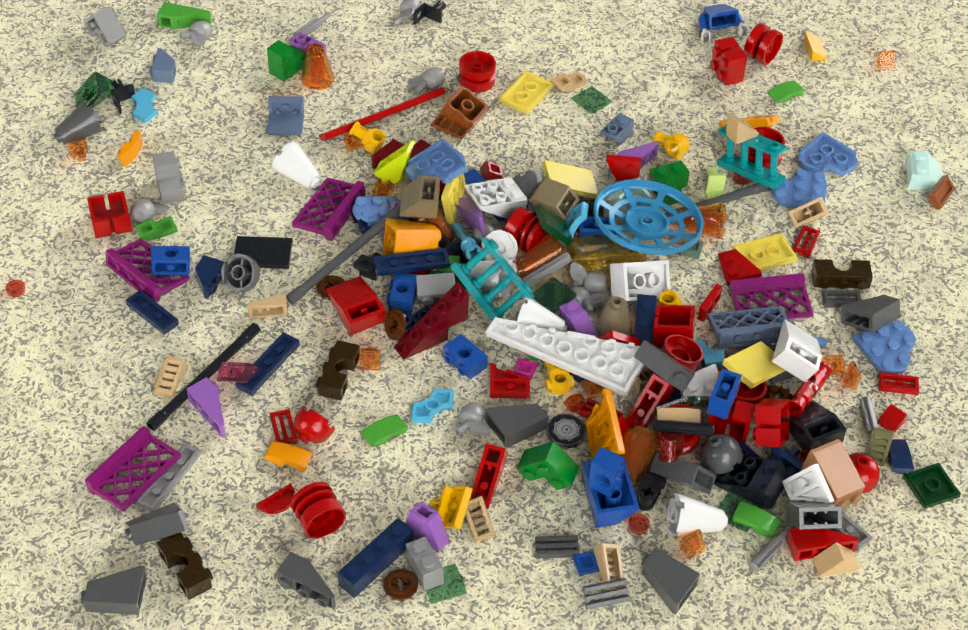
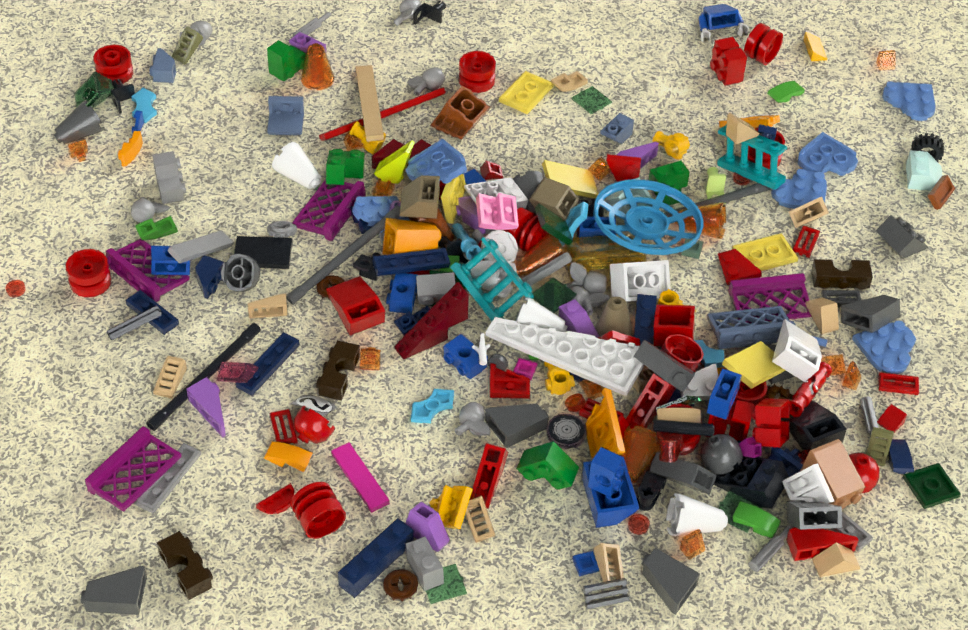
(88, 273): none -> red wheel
(106, 26): light grey brick -> none
(111, 220): red piece -> none
(114, 62): none -> red wheel
(134, 322): none -> axle
(139, 121): none -> blue tile
(156, 525): dark grey slope -> none
(180, 16): bright green slope -> none
(194, 42): none -> olive slope
(200, 246): none -> light grey tile
(282, 229): none -> light grey gear
(302, 577): dark grey slope -> none
(316, 403): none -> sticker
(344, 165): none -> green brick
(360, 477): none -> dark pink tile
(369, 103): none -> tan tile
(382, 430): bright green slope -> none
(391, 323): reddish brown gear -> none
(482, 350): none -> white bar
(497, 212): none -> bright pink slope
(499, 360): none -> dark grey tile
(557, 543): dark grey tile -> none
(600, 168): none -> clear orange tile
(710, 302): red tile -> none
(750, 448): none -> magenta piece
(767, 131): none -> dark blue slope
(824, 314): none -> tan slope
(901, 236): none -> dark grey slope
(913, 99): none -> medium blue plate
(929, 142): none -> black tyre

